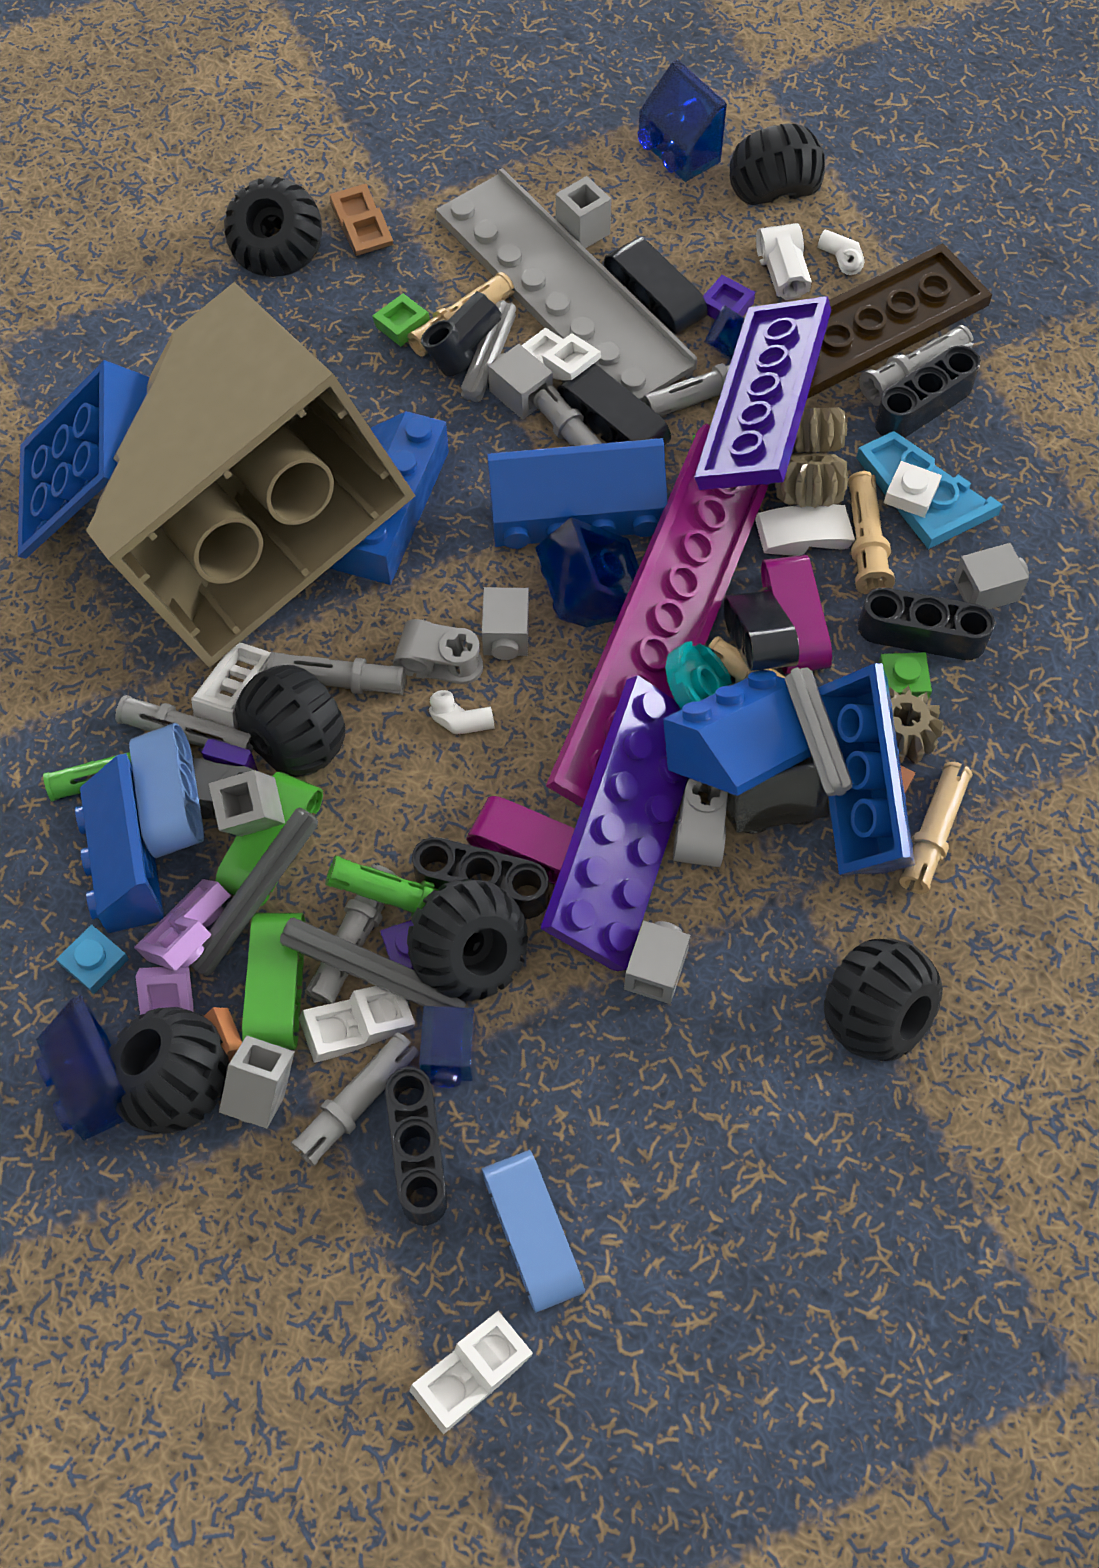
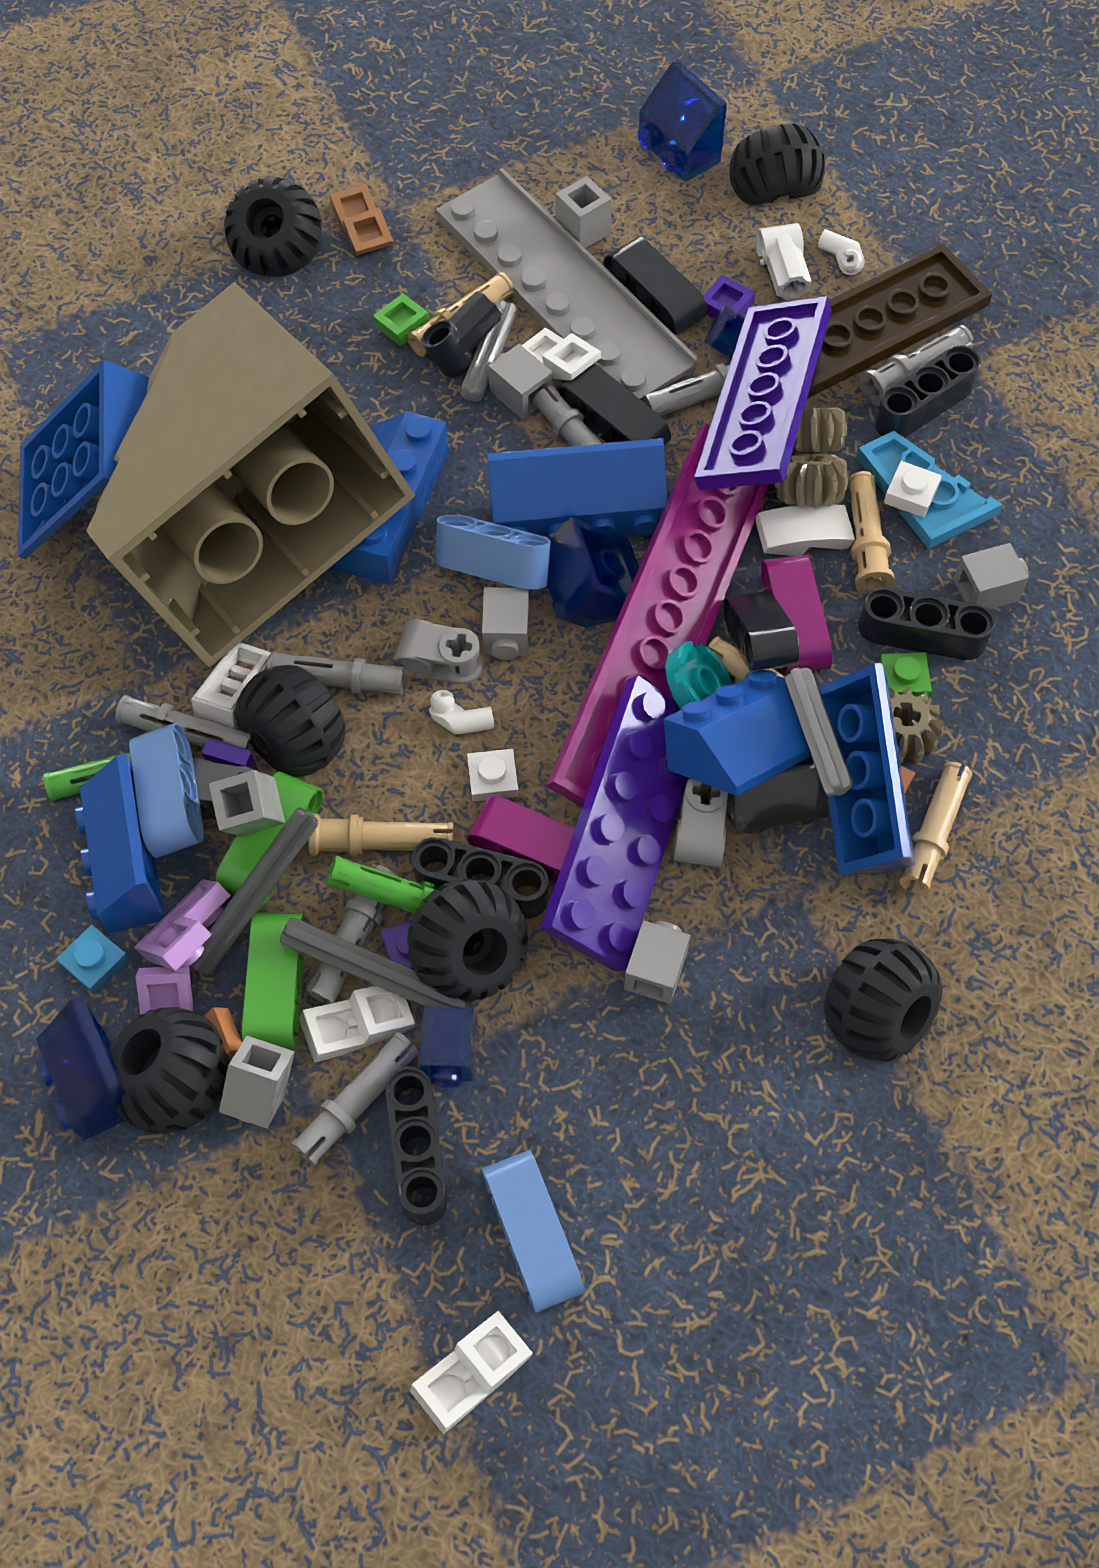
(356, 835): none -> tan pin
(492, 551): none -> medium blue beam
(492, 774): none -> white plate

